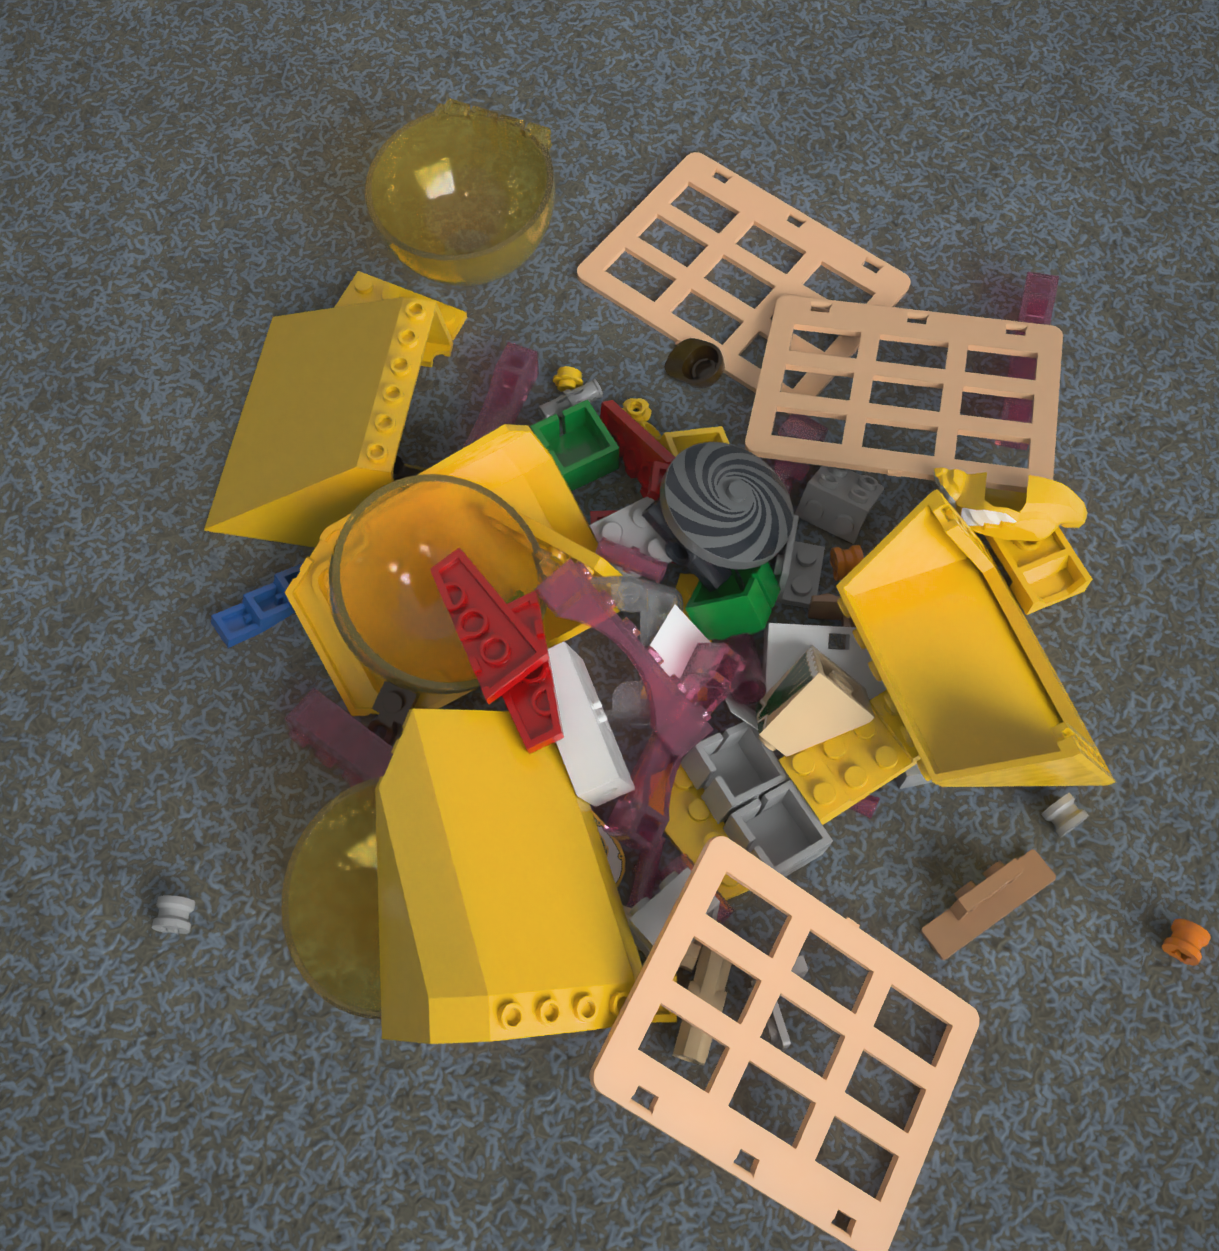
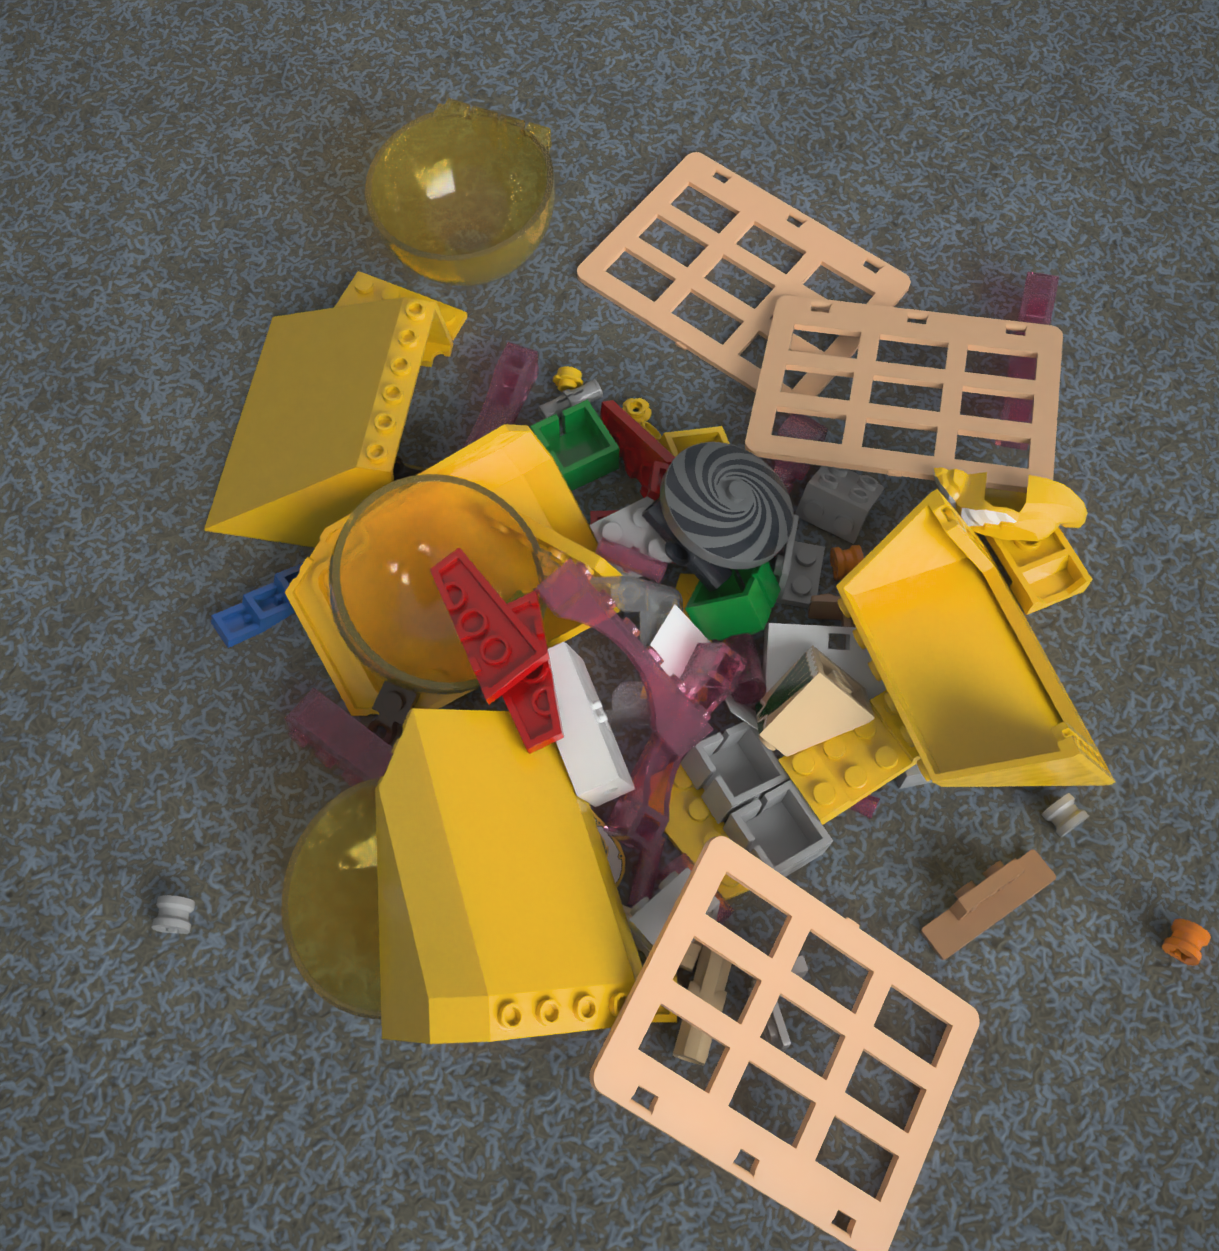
(695, 363): dark brown cap -> none

